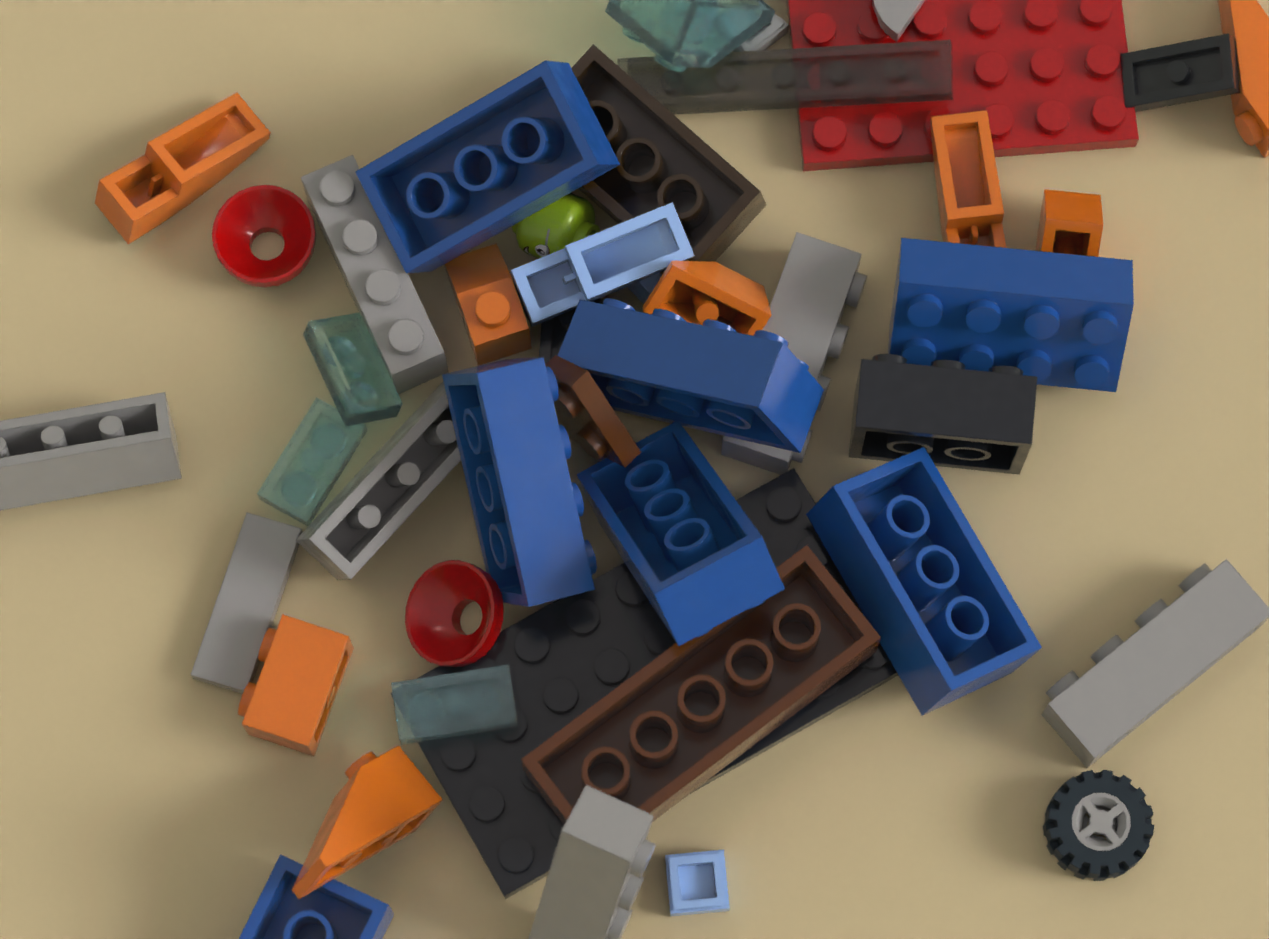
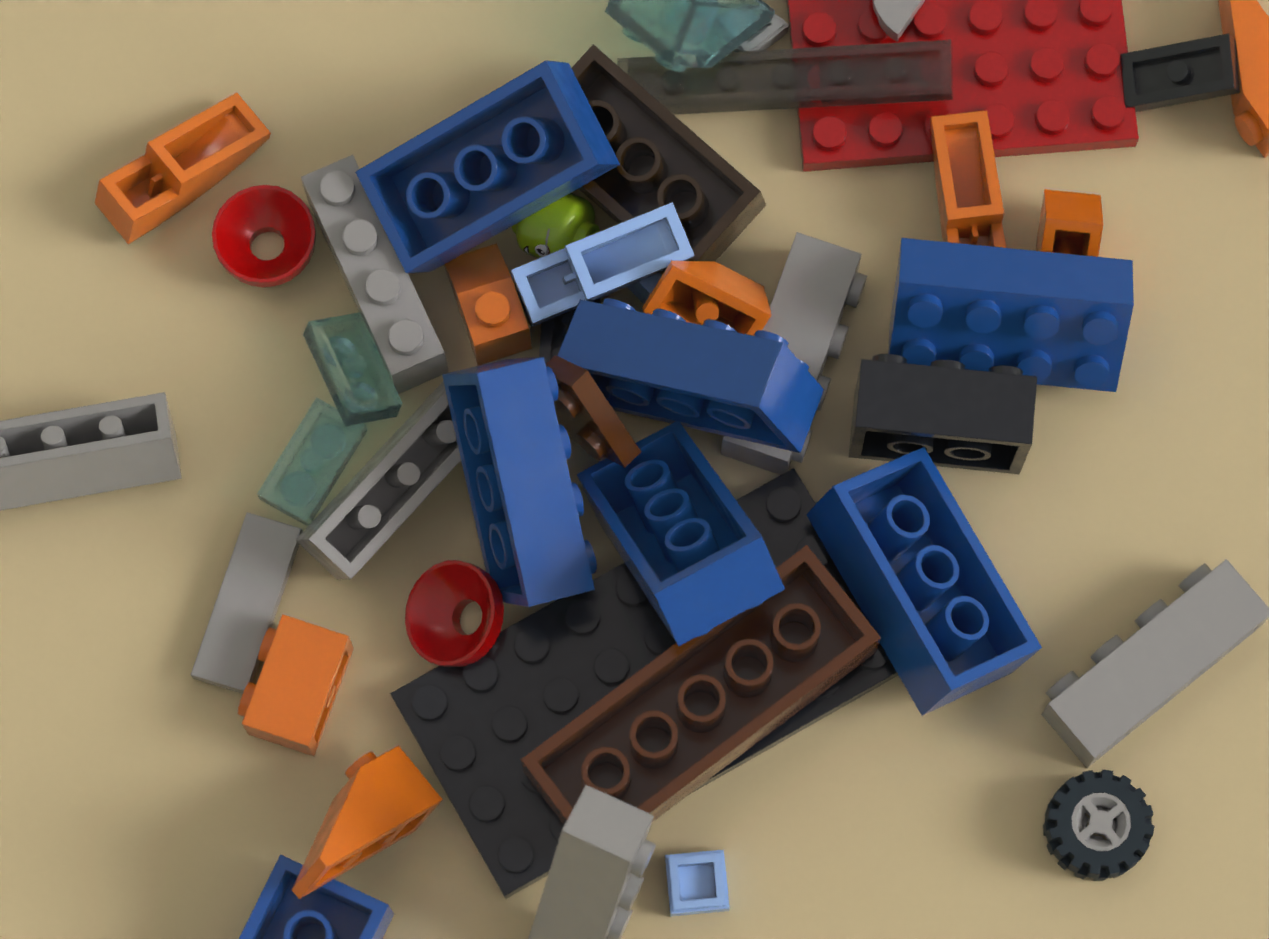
(454, 704): clear light blue plate -> none

